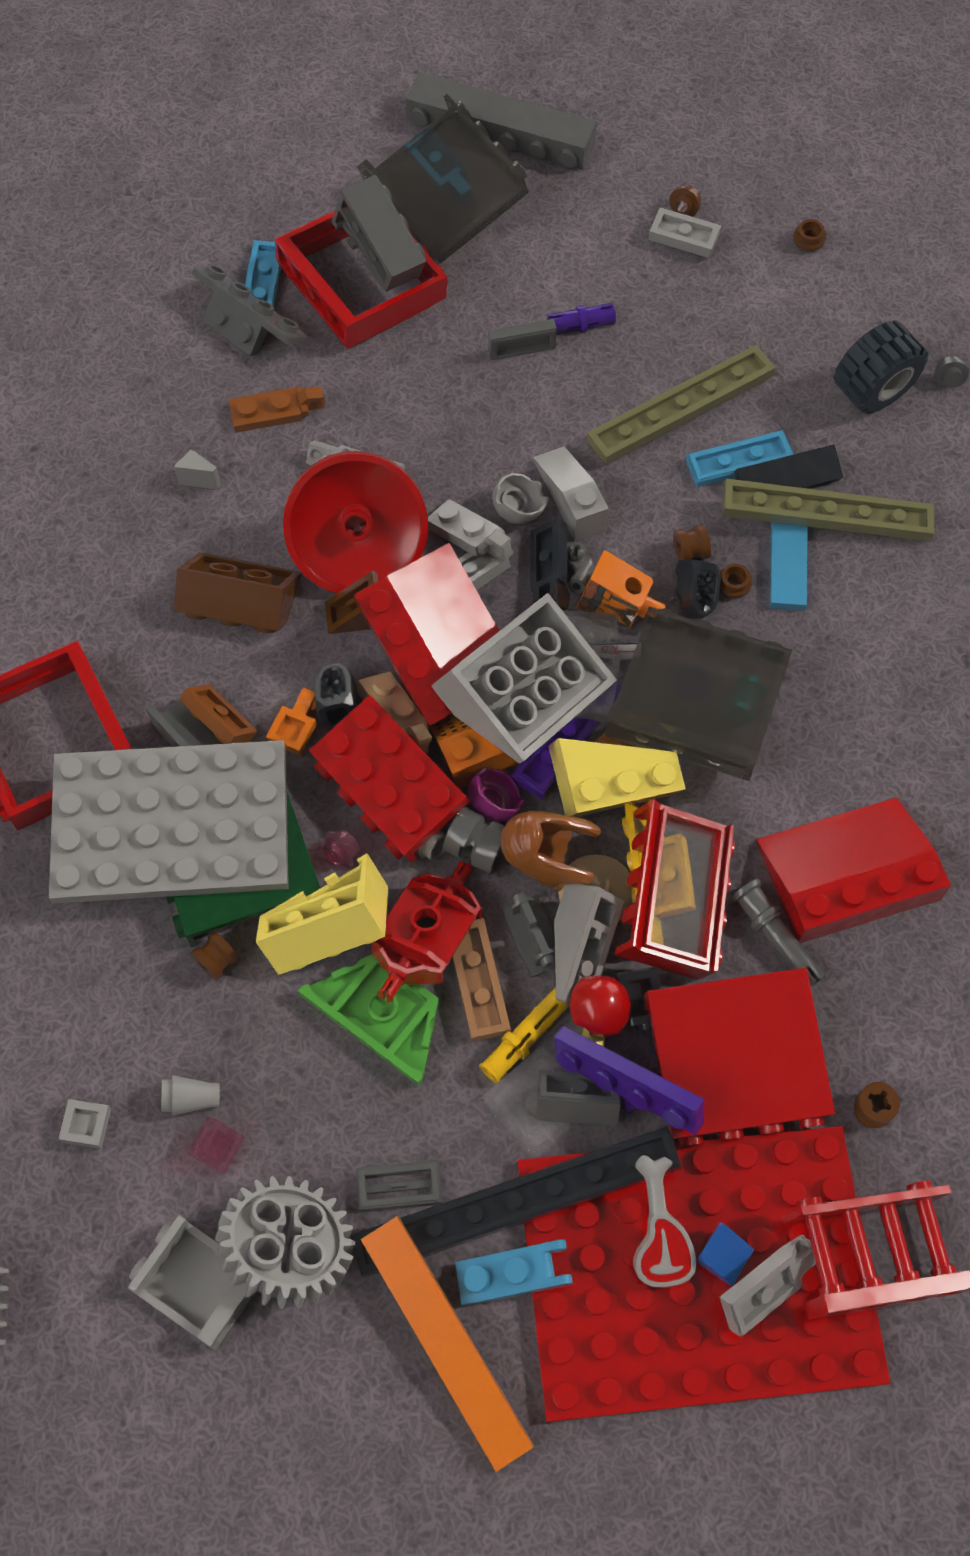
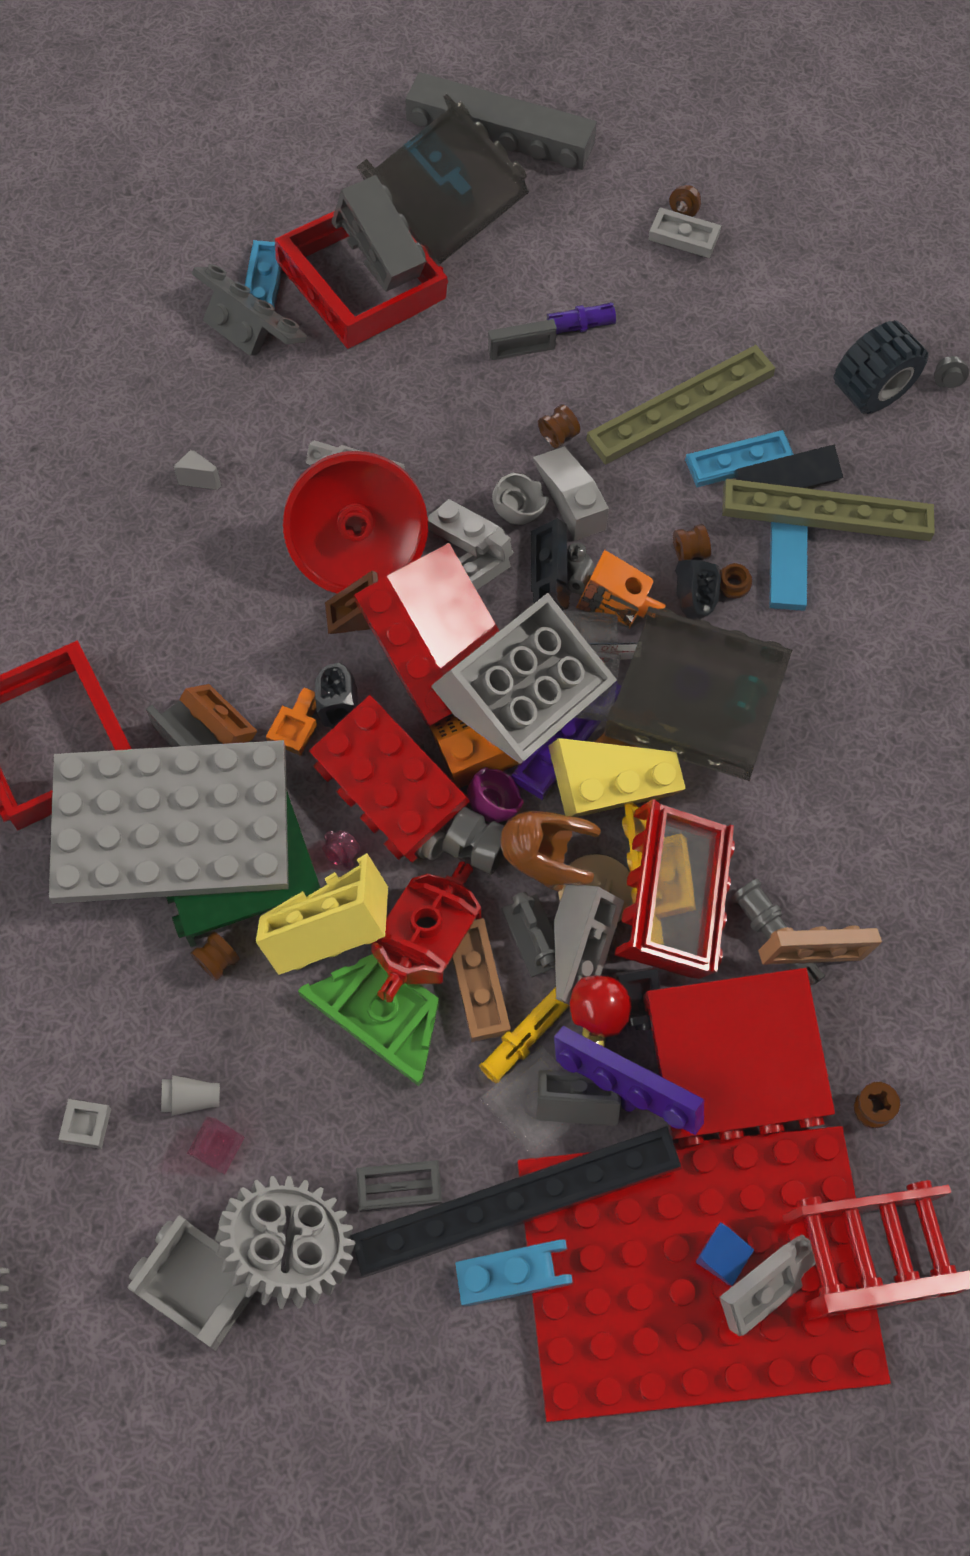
(236, 592): reddish brown slope -> none
(274, 407): dark orange hinge -> none
(398, 705): tan hinge -> none
(447, 1344): orange tile -> none
(559, 426): none -> reddish brown wheel
(666, 1252): light grey piece -> none
(809, 228): reddish brown plate -> none
(819, 945): none -> medium nougat plate
(852, 869): red slope -> none

